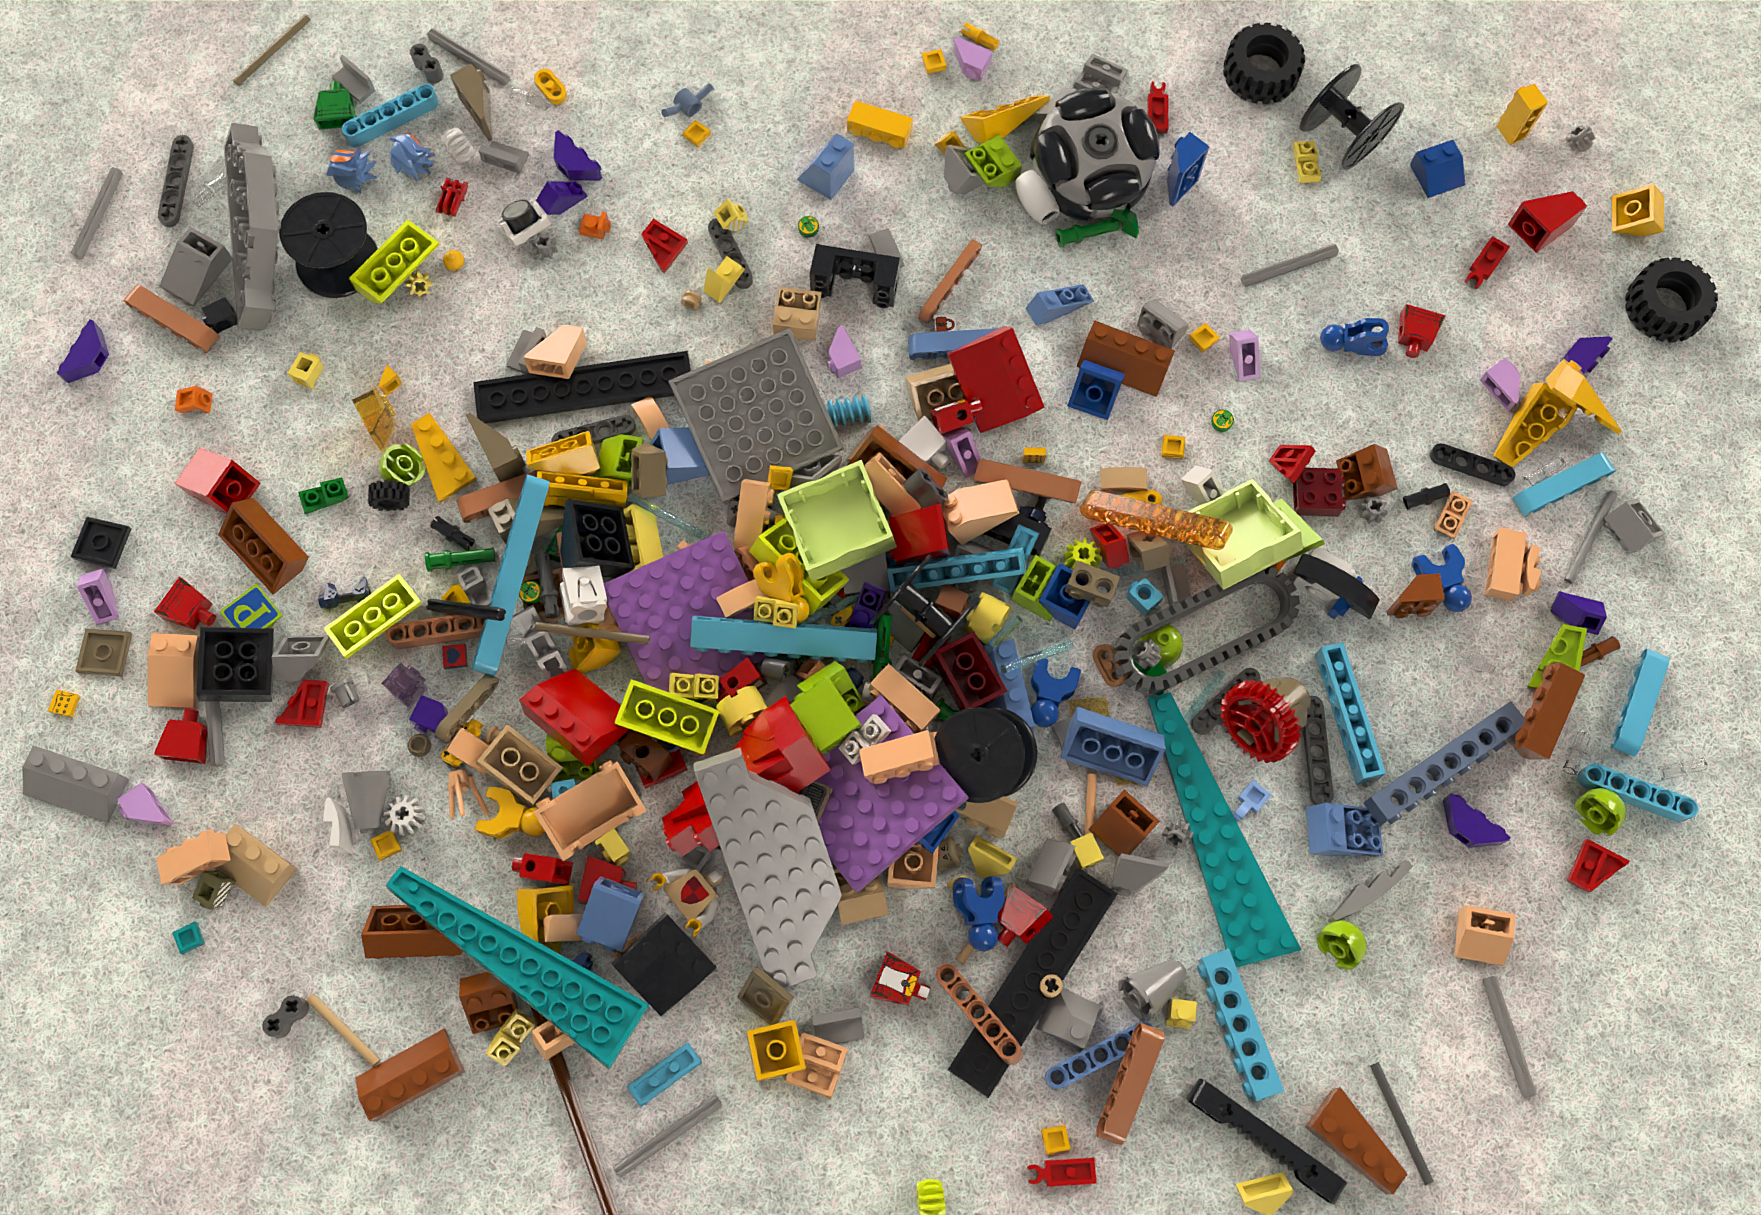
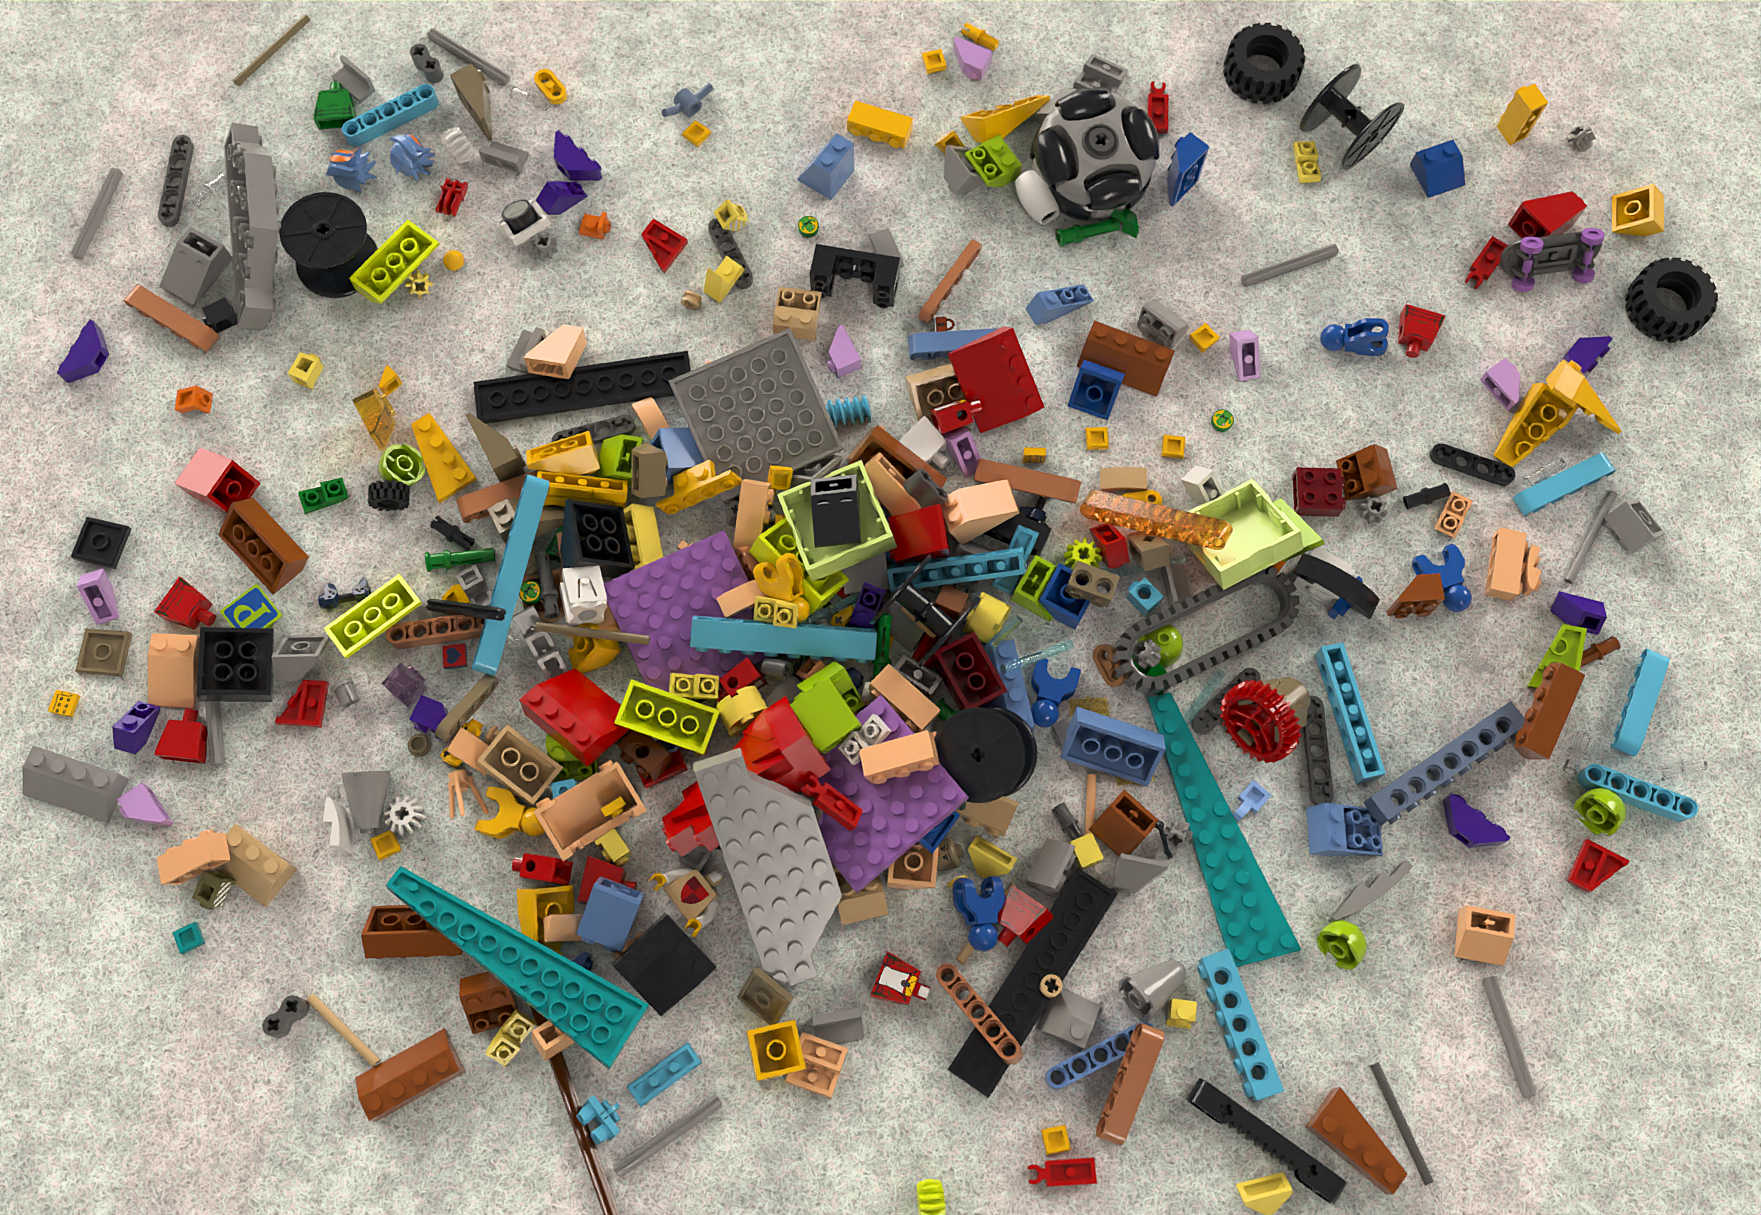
(135, 727): none -> dark purple slope
(604, 1117): none -> medium azure hips
(614, 808): none -> yellow plate
(667, 516): clear light blue bar -> none
(696, 486): none -> yellow bracket
(832, 803): none -> red plate
(836, 511): none -> black slope
(1096, 438): none -> yellow tile
(1159, 825): none -> black hinge
(1292, 460): red wing -> none
(1551, 255): none -> dark grey piece

